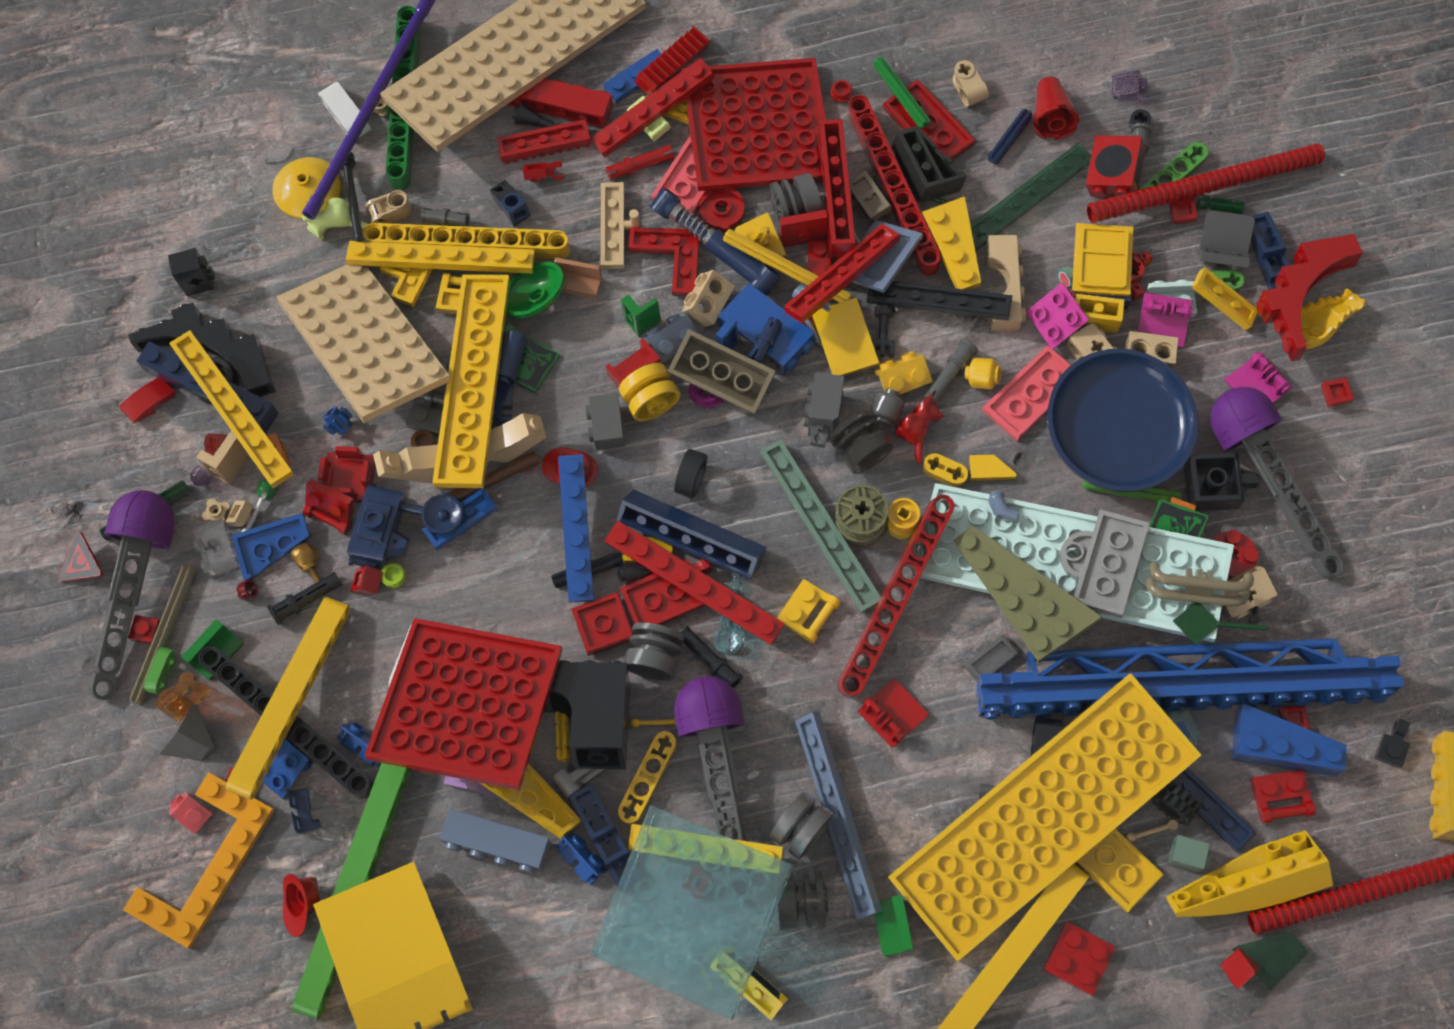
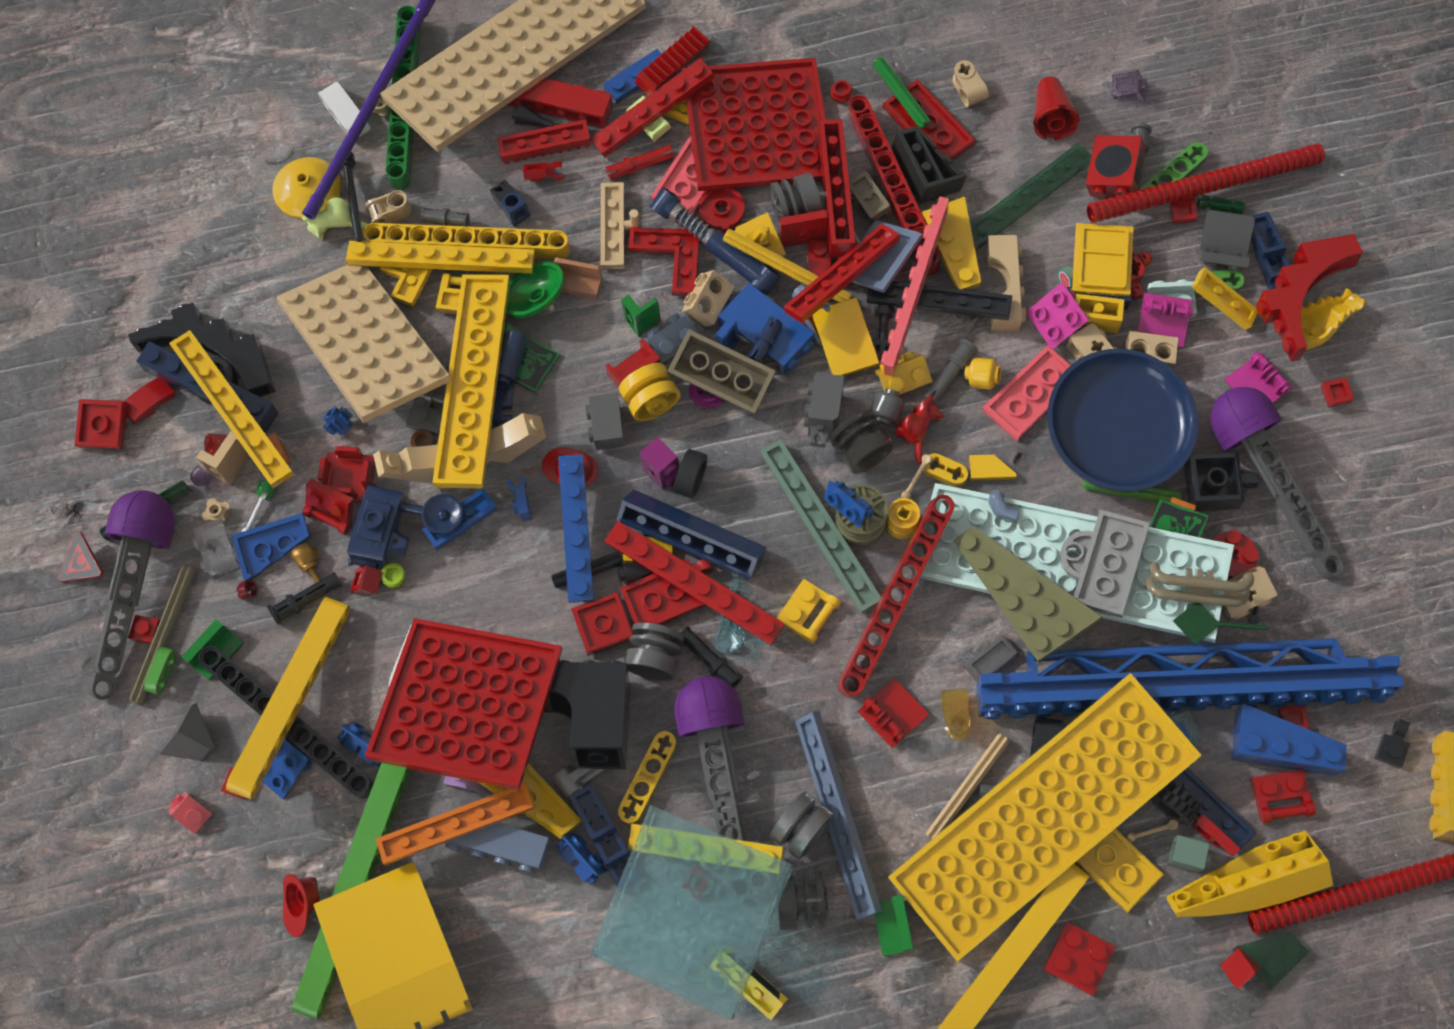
(101, 424): none -> red plate
(175, 701): clear orange plate -> none
(188, 923): light orange plate -> none
(191, 271): black brick -> none
(239, 514): tan plate -> none
(302, 804): dark blue piece -> none
(454, 824): none -> orange plate
(517, 466): reddish brown piece -> none
(521, 503): none -> blue plate
(562, 737): yellow axle -> none
(635, 723): yellow hinge -> none
(659, 463): none -> magenta brick
(842, 499): none -> blue hinge
(912, 294): none -> coral plate
(926, 460): none -> tan hinge
(956, 709): none -> clear yellow piece
(968, 786): none -> tan axle
(1010, 136): dark blue axle -> none
(1142, 114): black bush -> none
(1214, 835): none -> red tile

